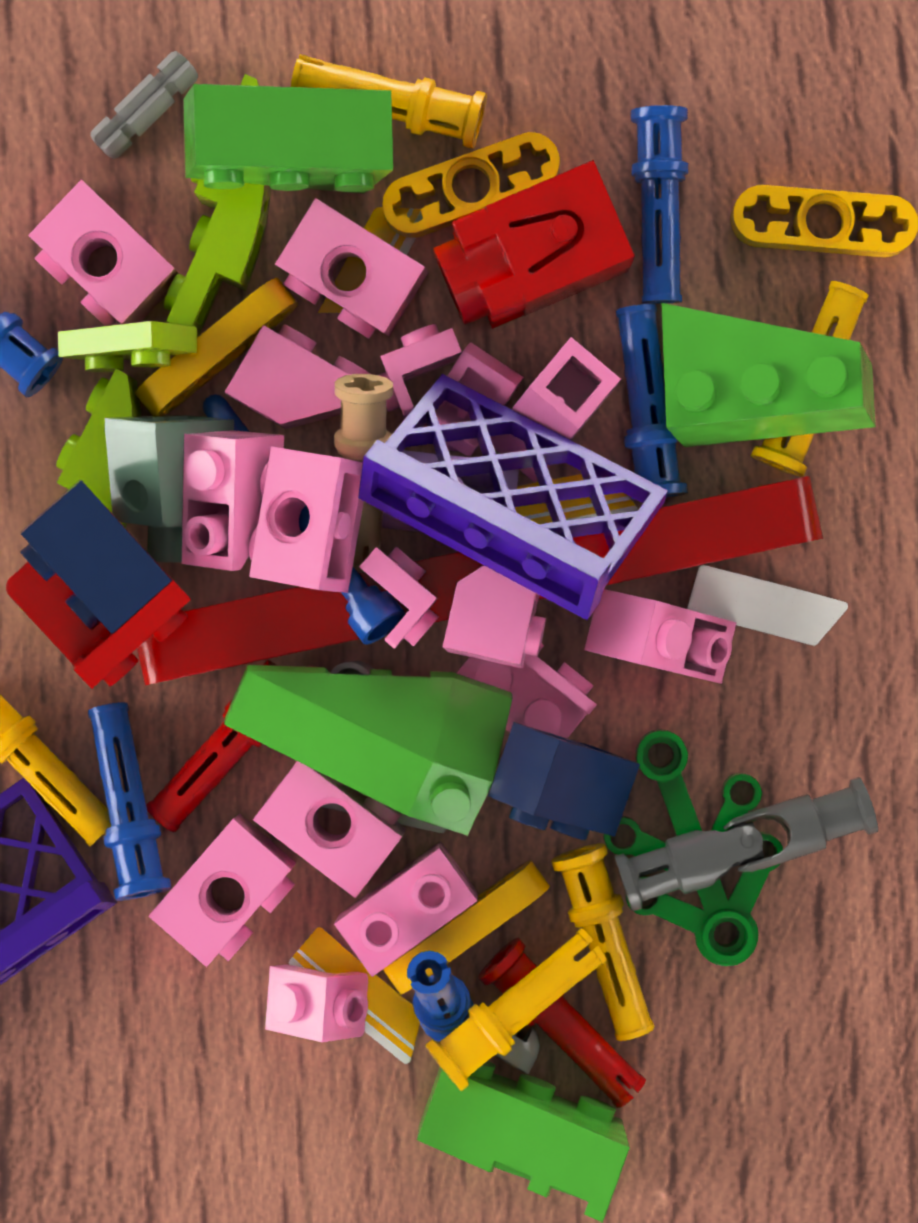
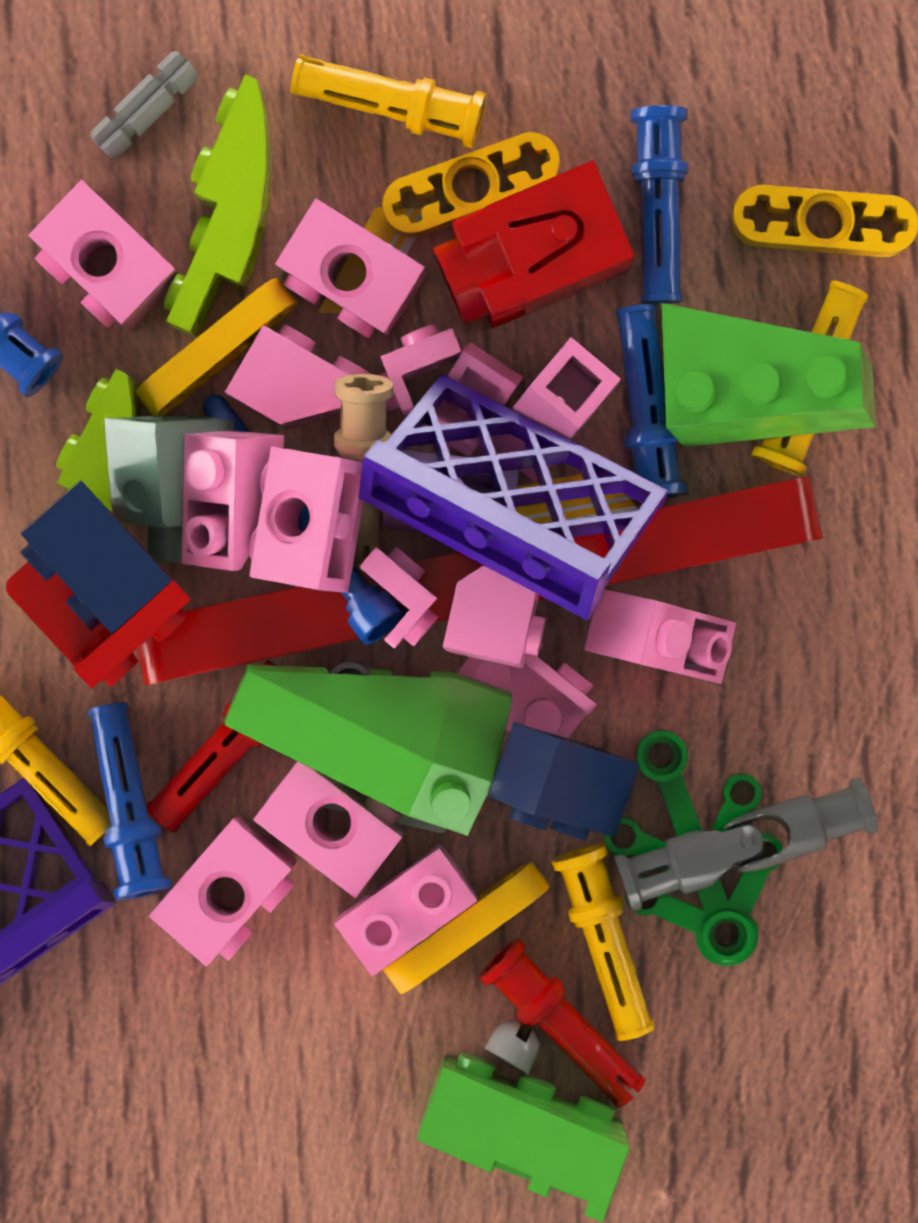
(144, 343): lime plate -> none
(288, 137): bright green wedge -> none
(316, 1003): bright pink bracket -> none
(389, 1015): yellow sticker -> none
(433, 988): blue pin -> none
(492, 1027): yellow pin -> none
(764, 605): white sticker -> none

